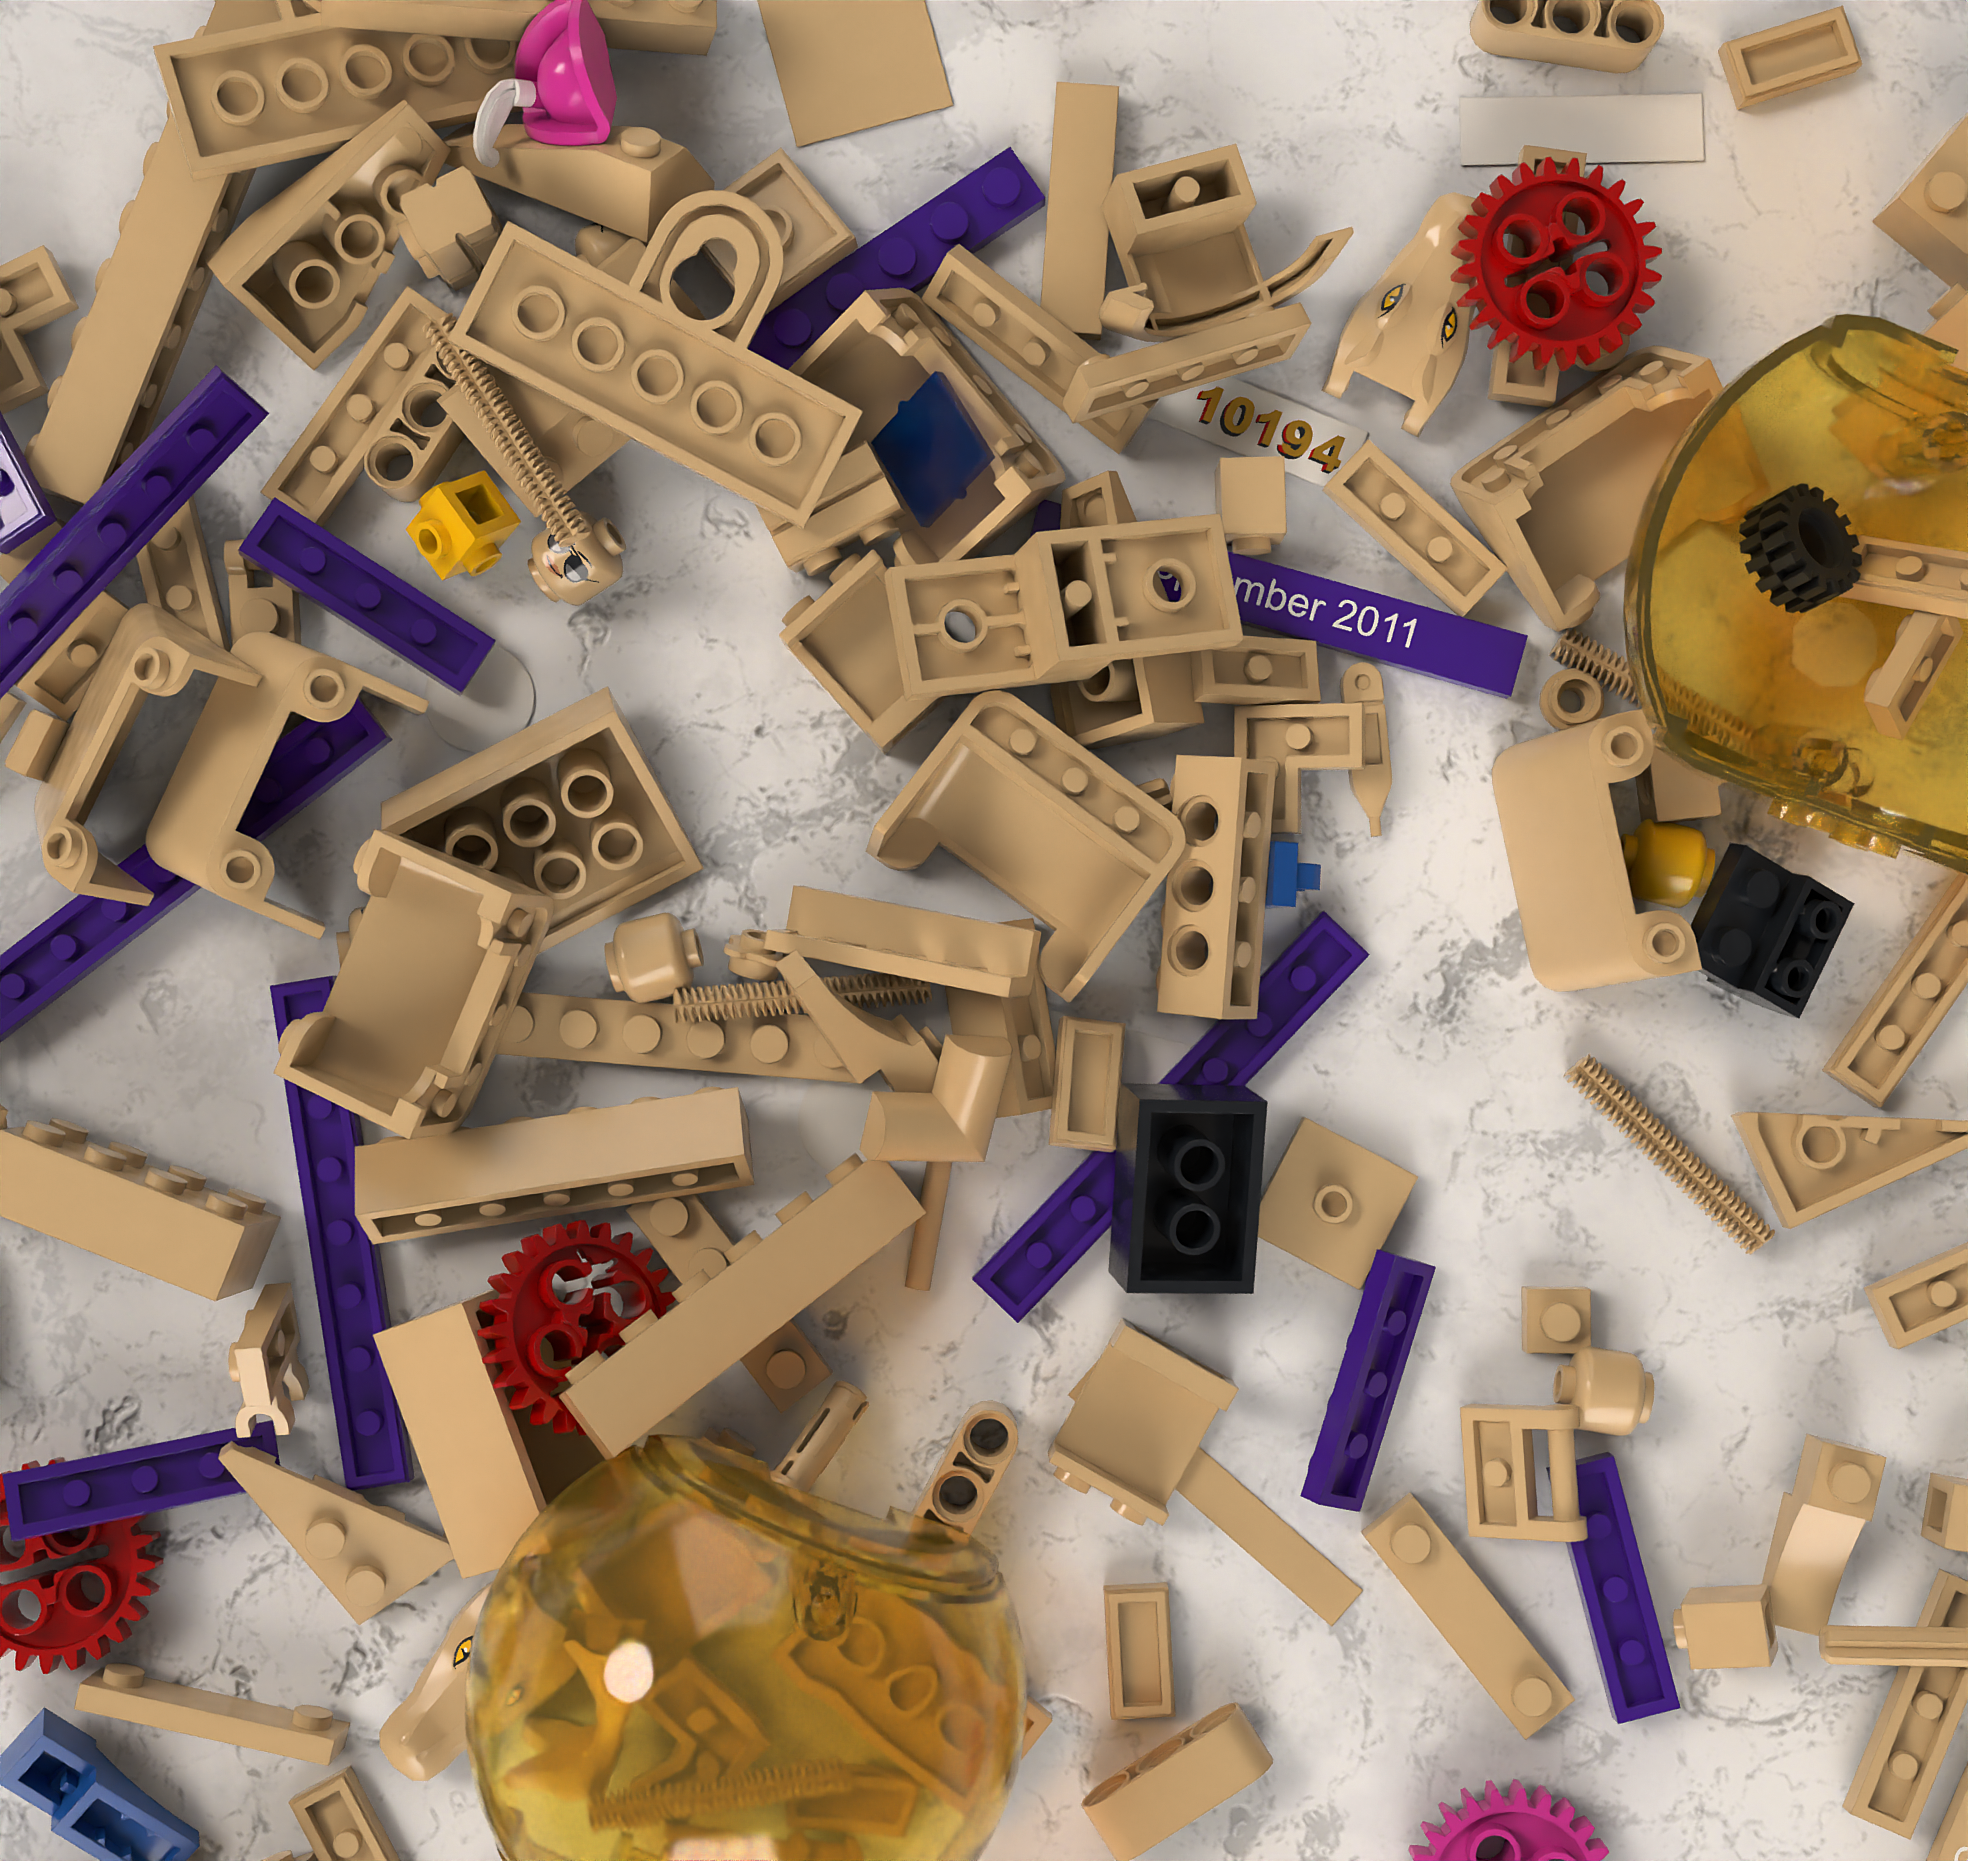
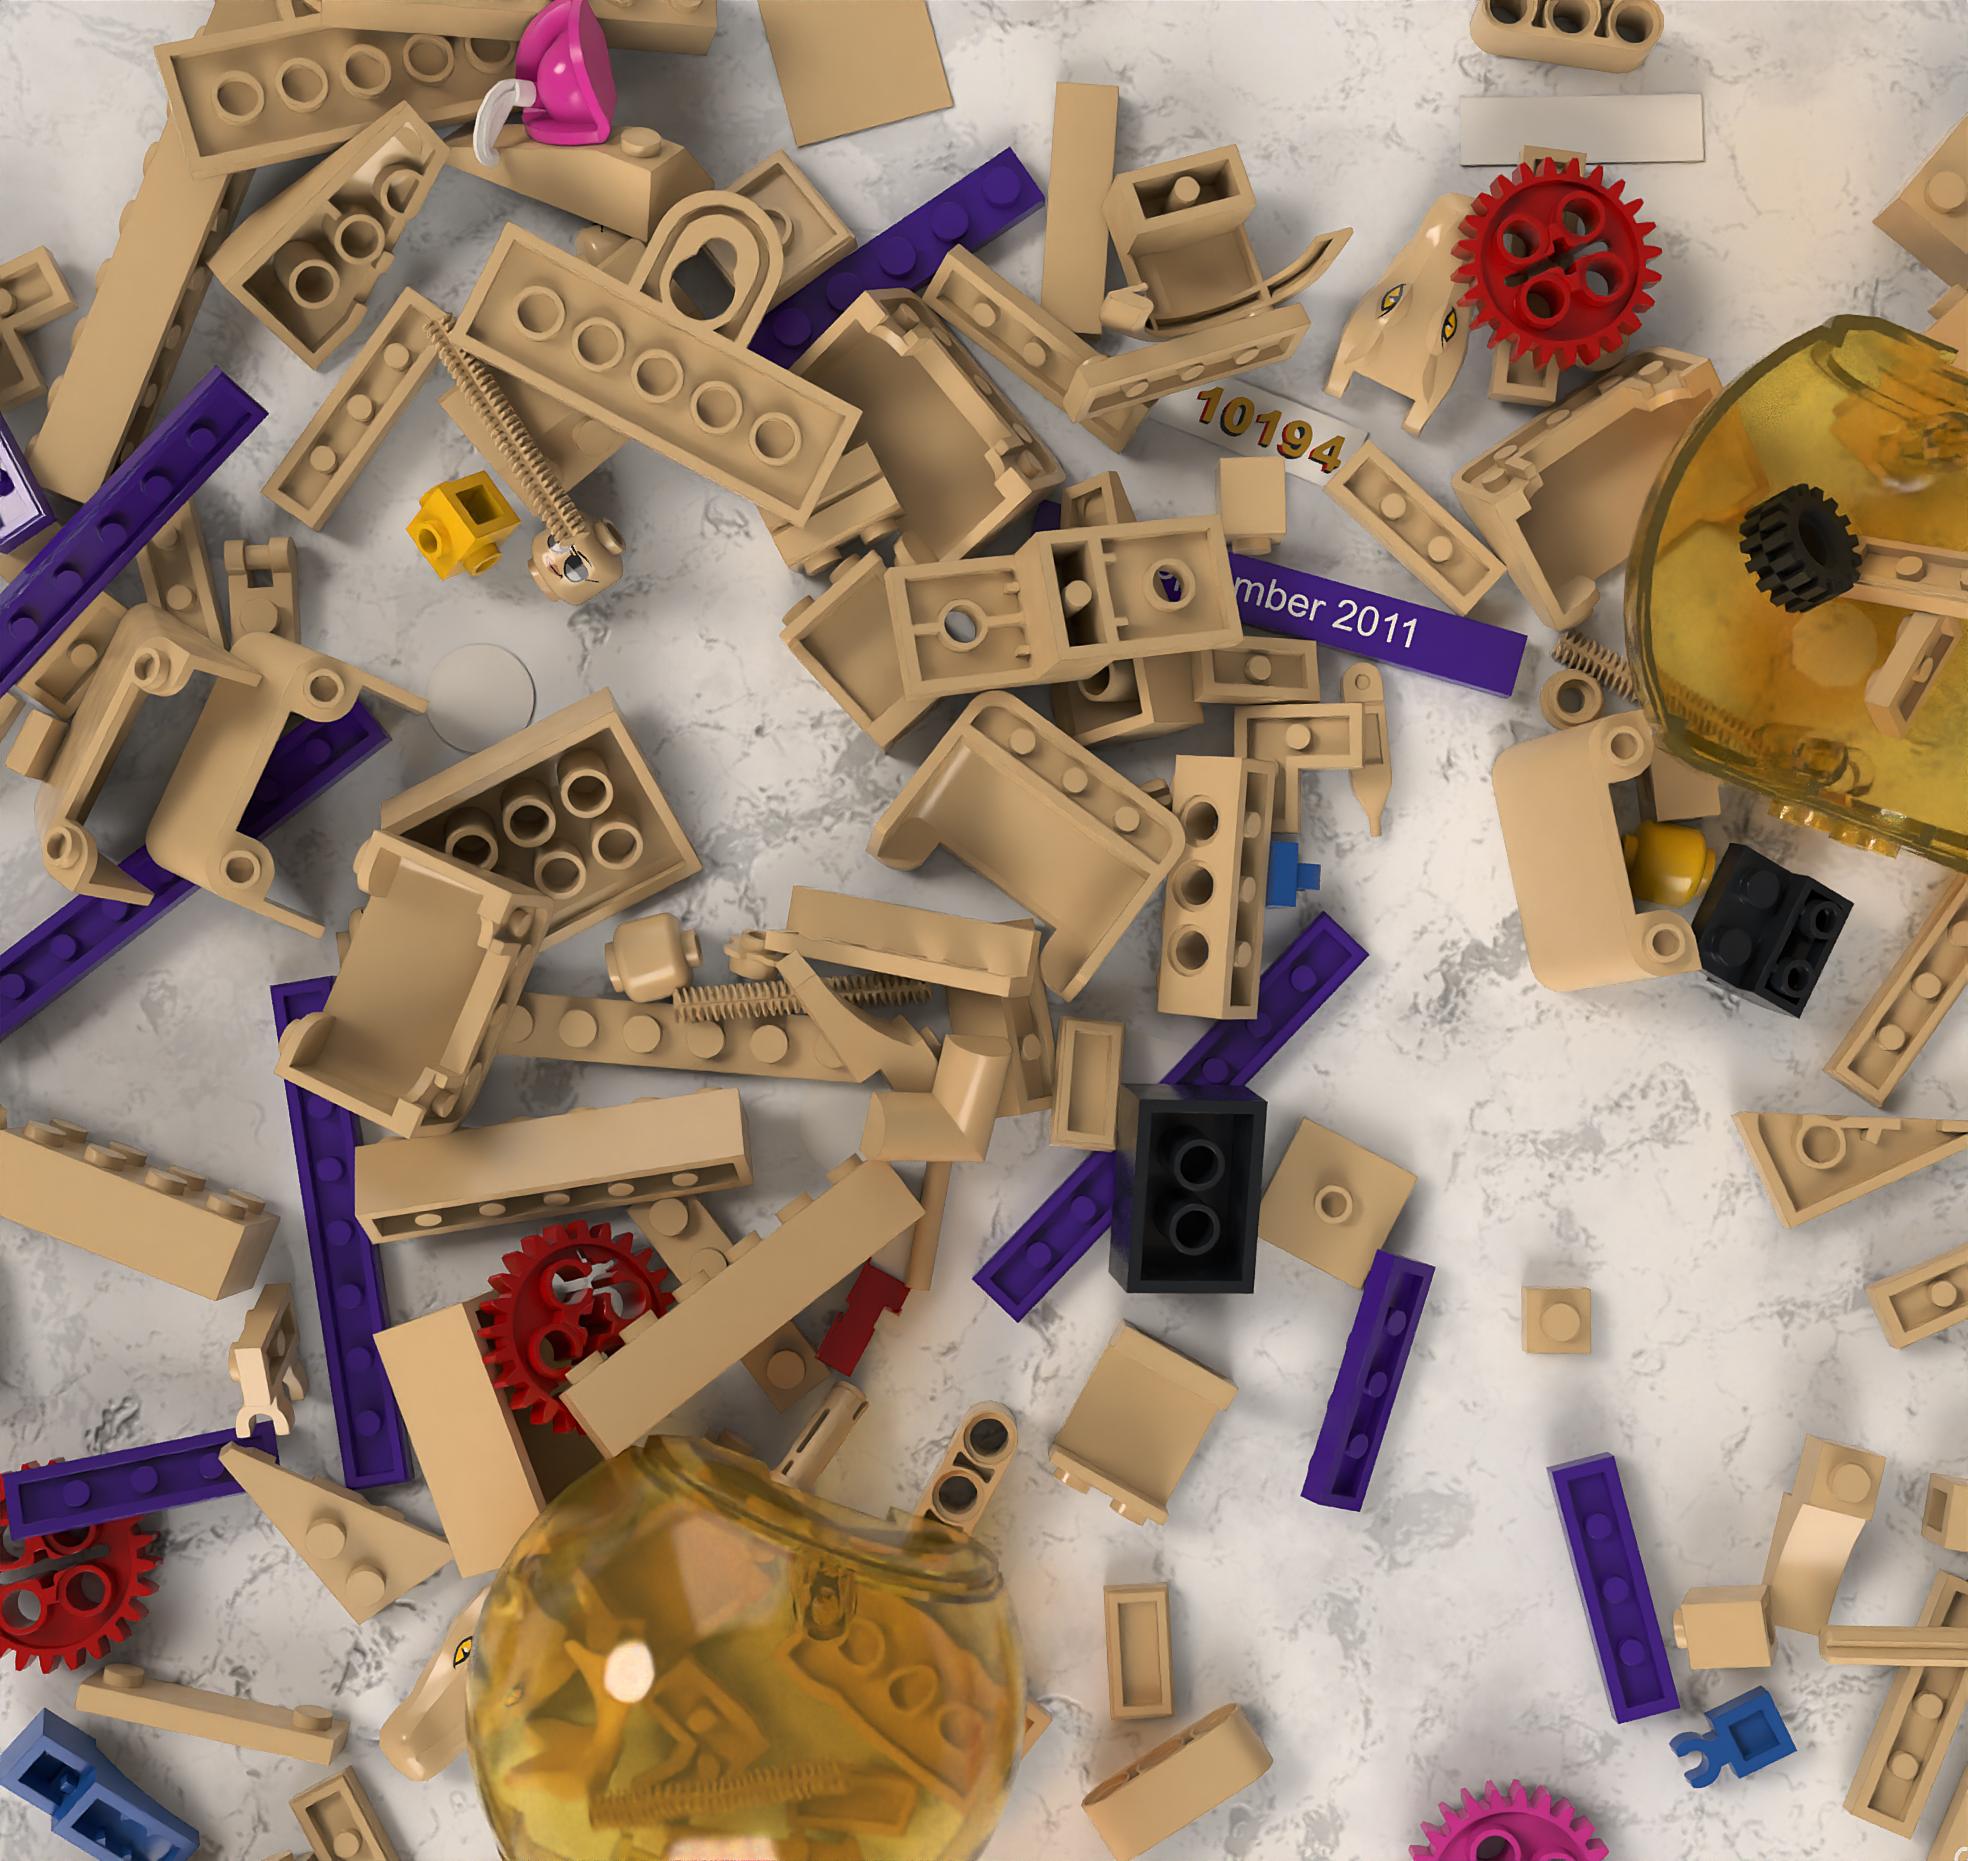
(366, 596): dark purple plate -> none
(405, 435): tan beam -> none
(450, 228): tan brick -> none
(867, 1299): none -> red piece
(932, 449): clear blue piece -> none
(1262, 1534): tan sticker -> none
(1467, 1616): tan plate -> none
(1502, 1472): tan plate -> none
(1607, 1388): tan head -> none
(1670, 1154): tan axle -> none
(1743, 1734): none -> blue plate
(1789, 57): tan tile -> none

